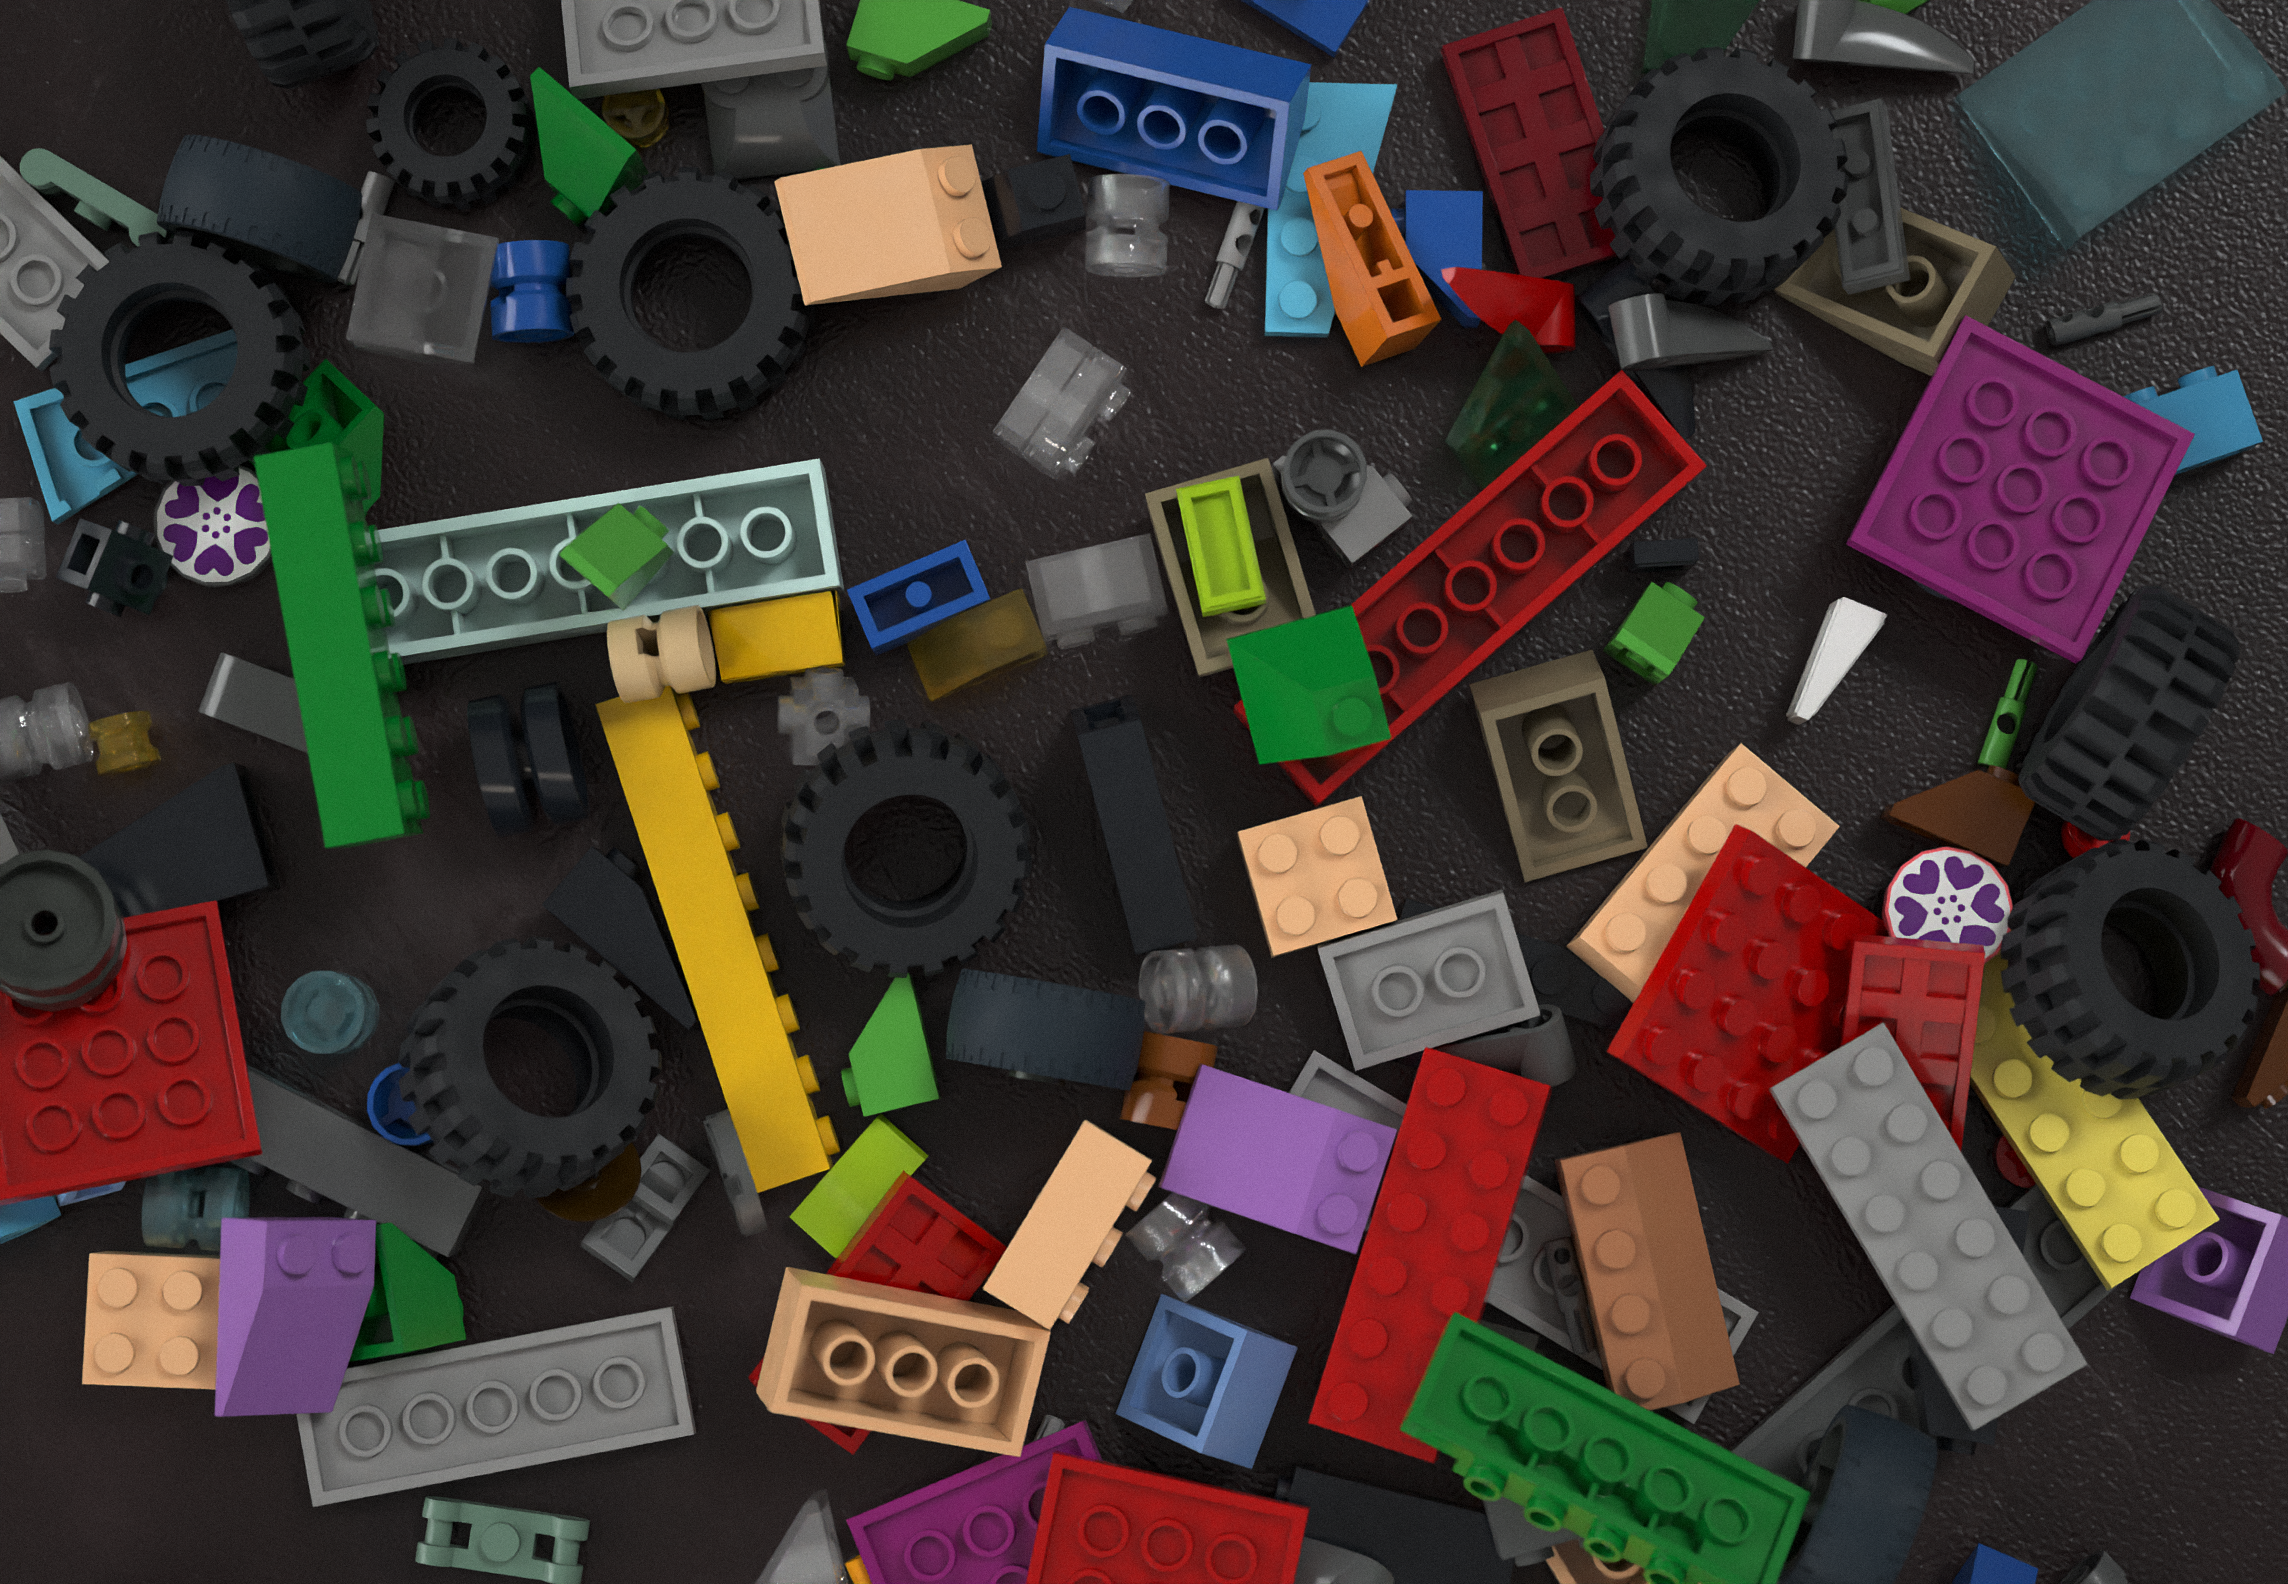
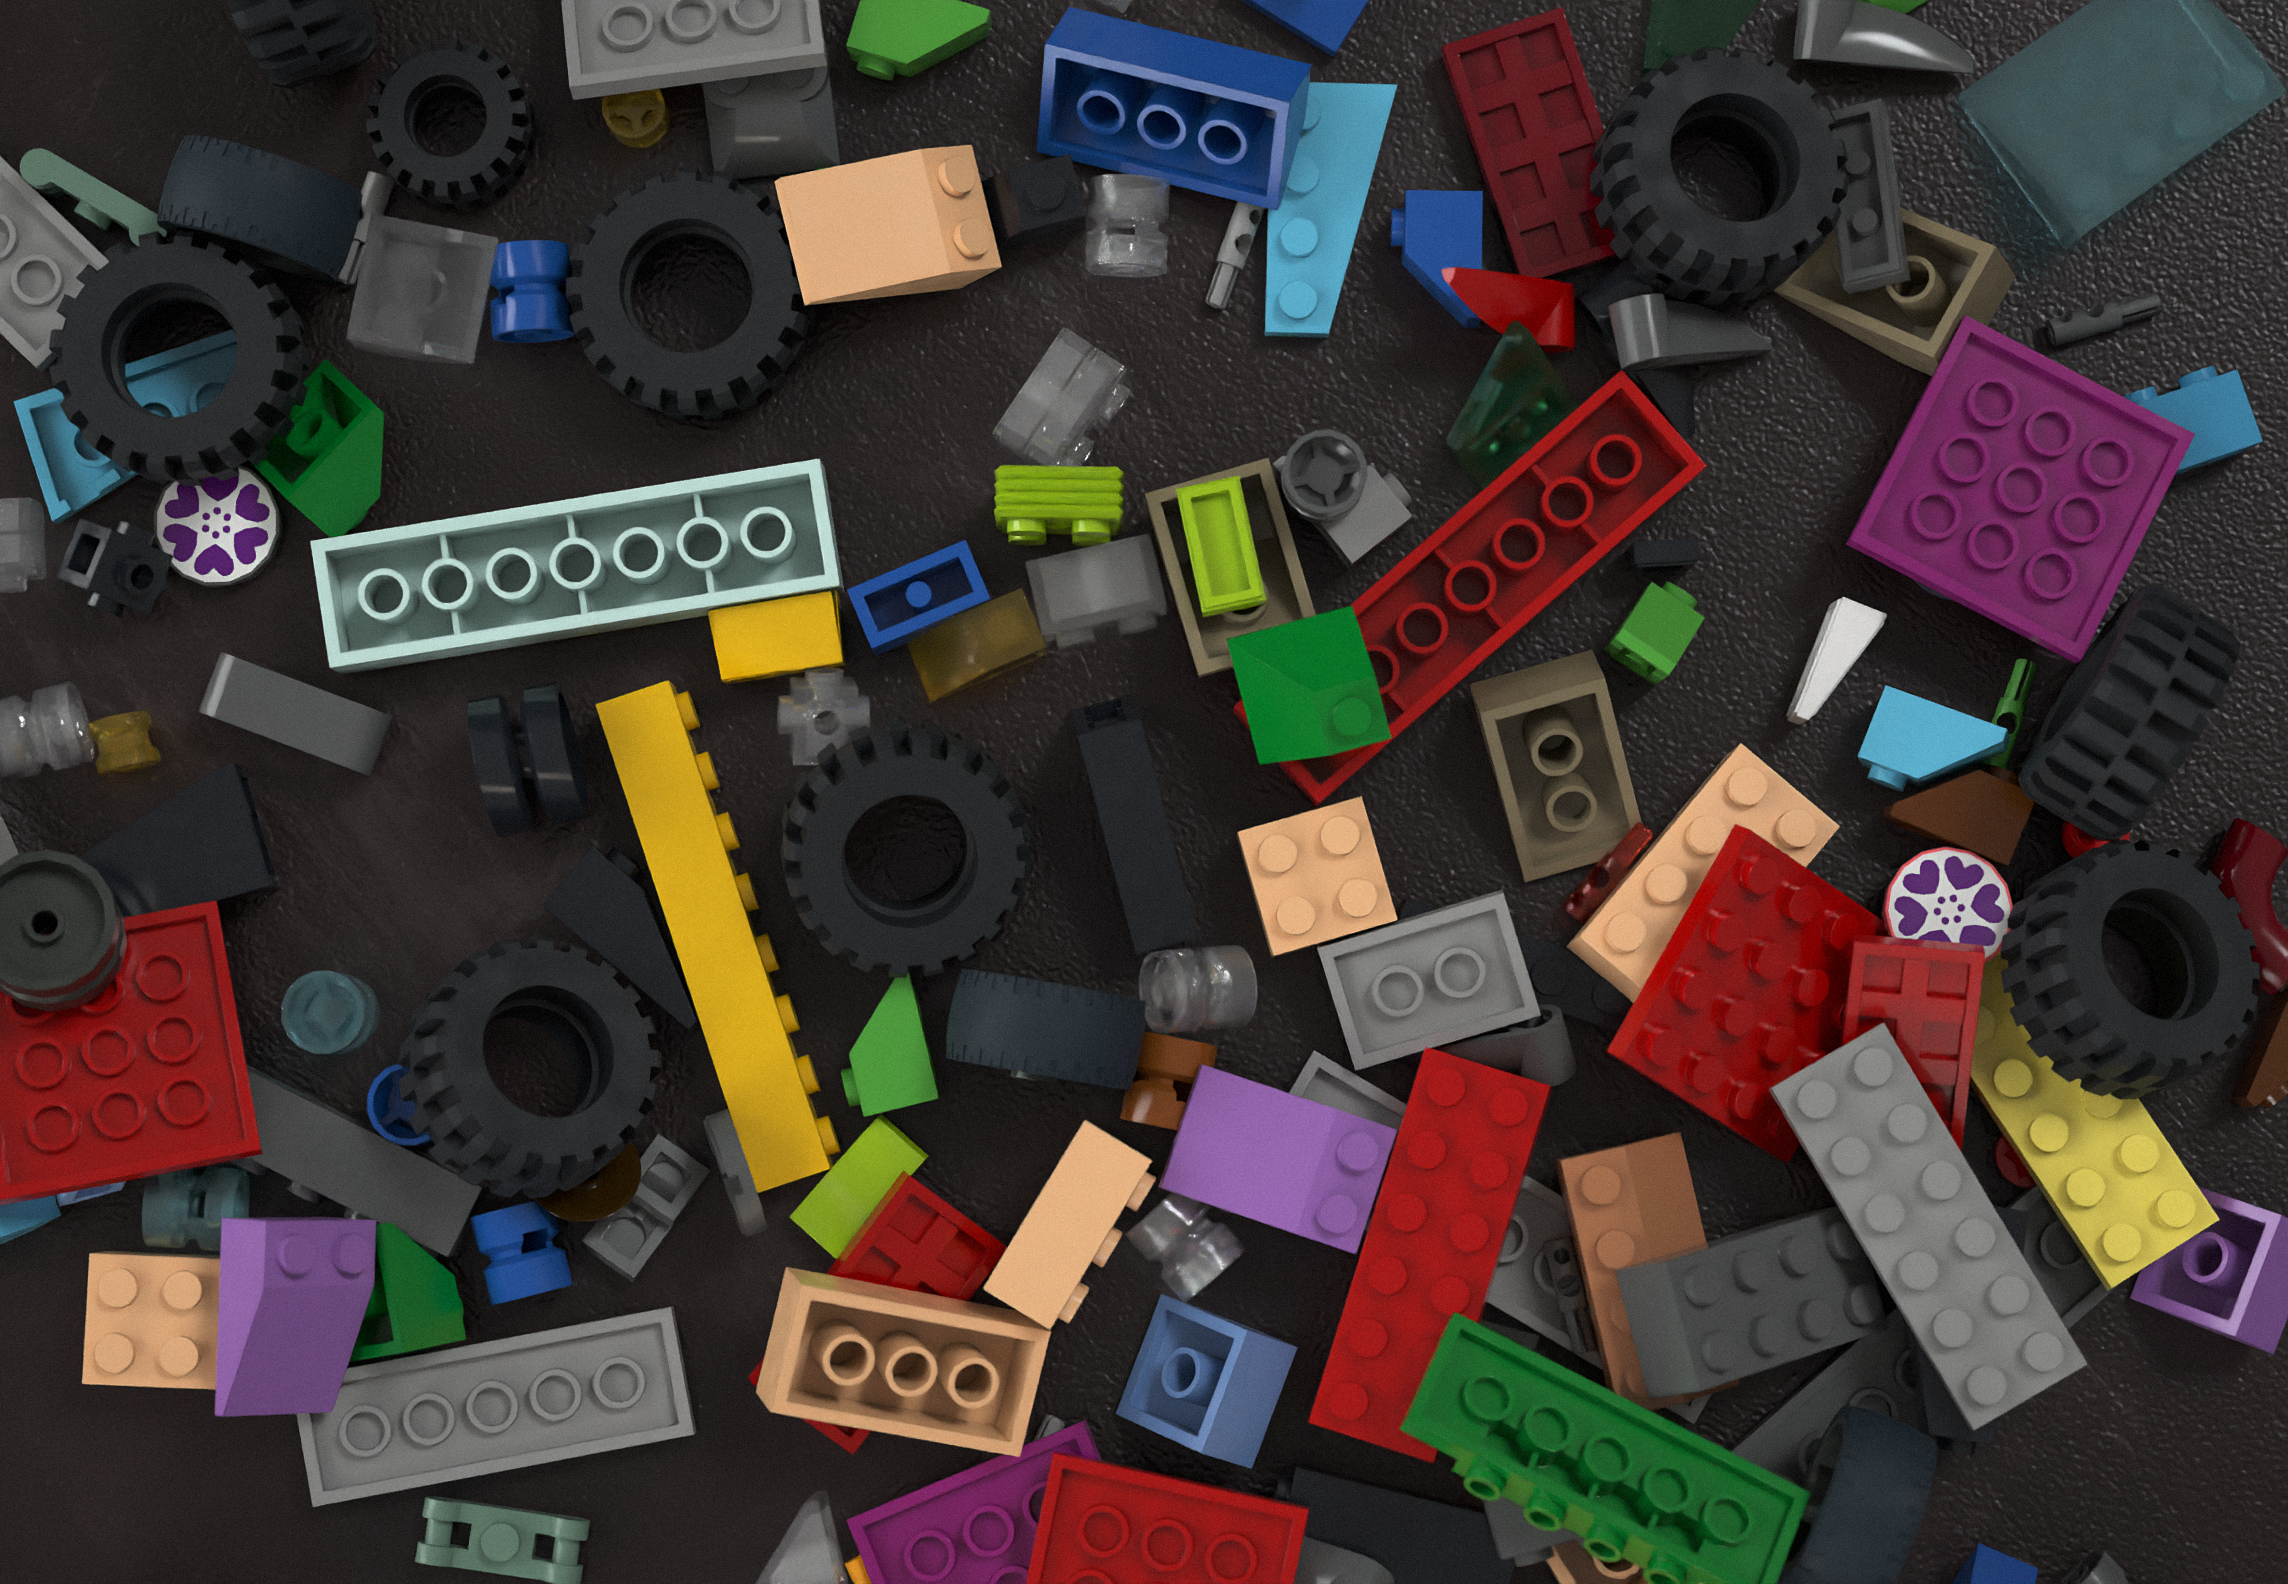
(341, 645): green brick -> none
(517, 1272): none -> blue wheel
(580, 152): green slope -> none
(620, 552): bright green slope -> none
(661, 654): tan wheel -> none
(1059, 501): none -> lime brick
(1367, 262): orange slope -> none
(1588, 894): none -> clear red pin
(1749, 1302): none -> dark grey brick
(1924, 741): none -> medium azure slope

